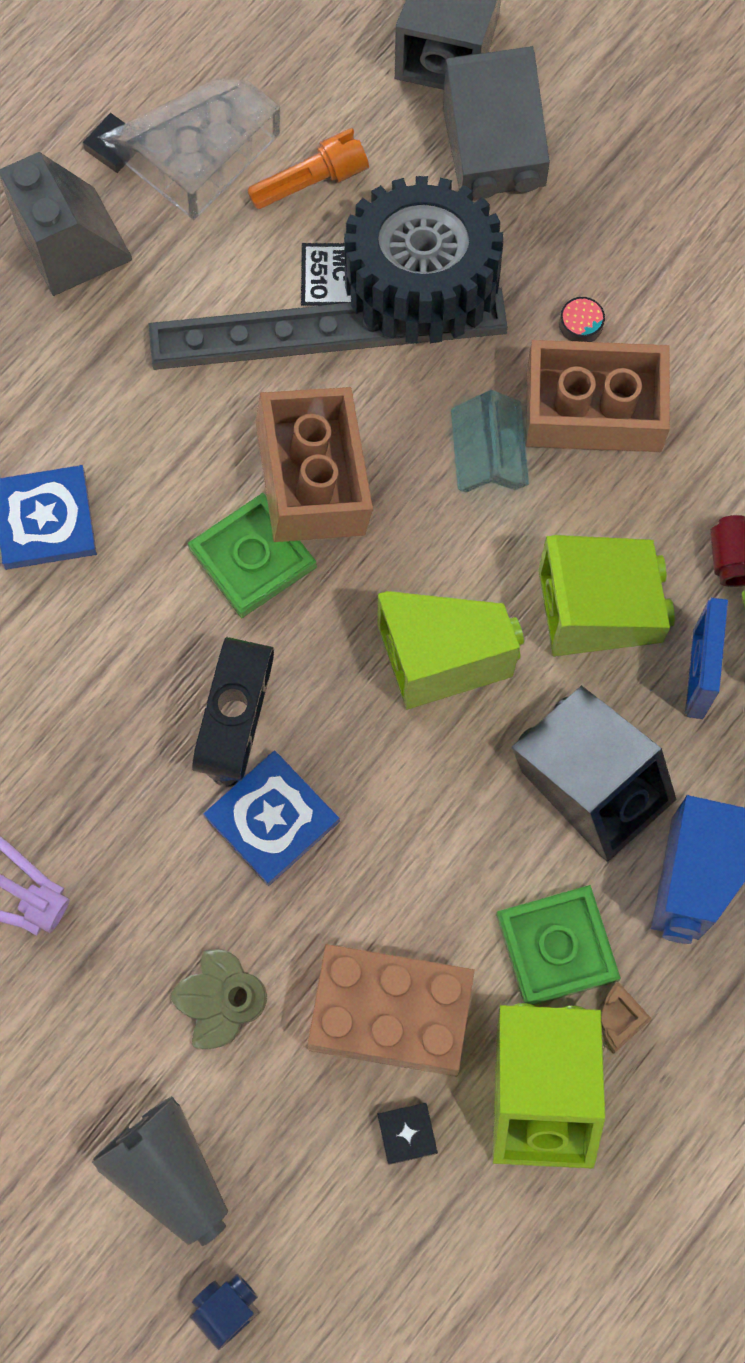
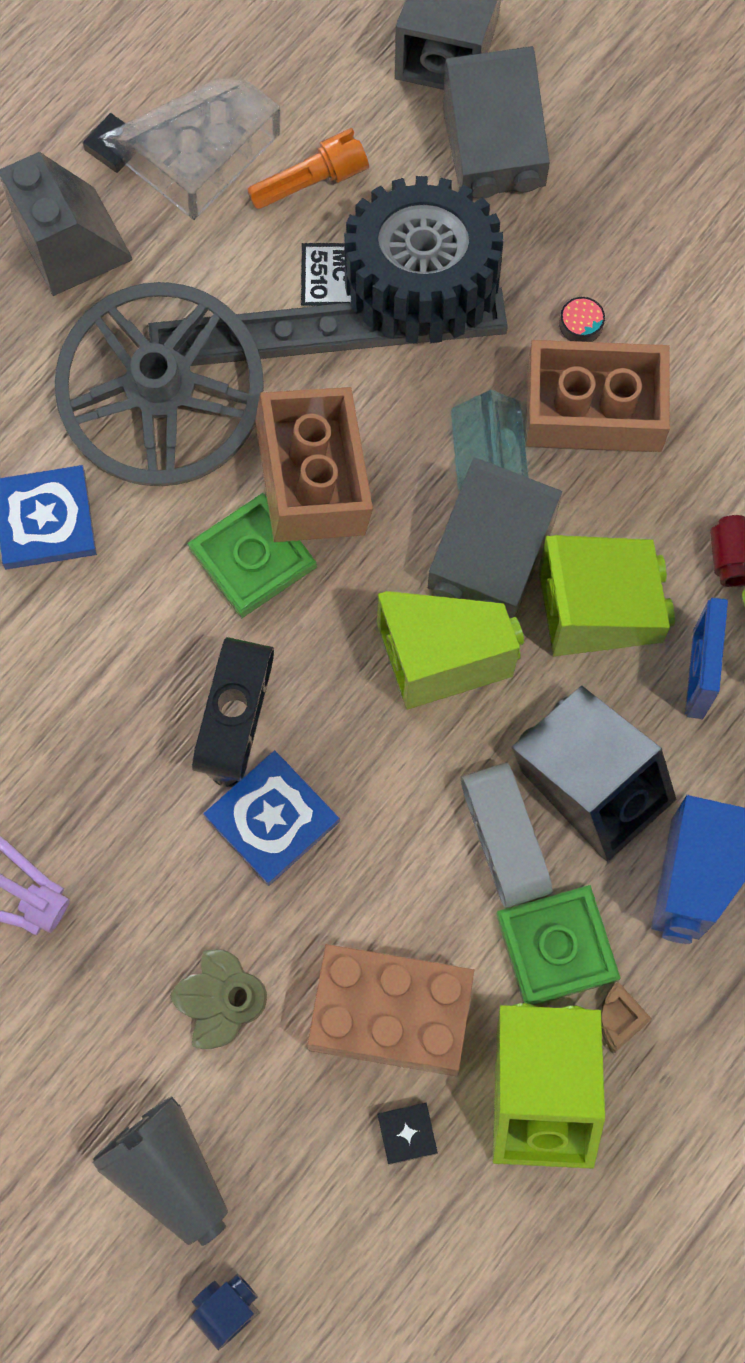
(158, 383): none -> dark grey wheel
(494, 537): none -> dark grey slope
(506, 835): none -> light grey beam

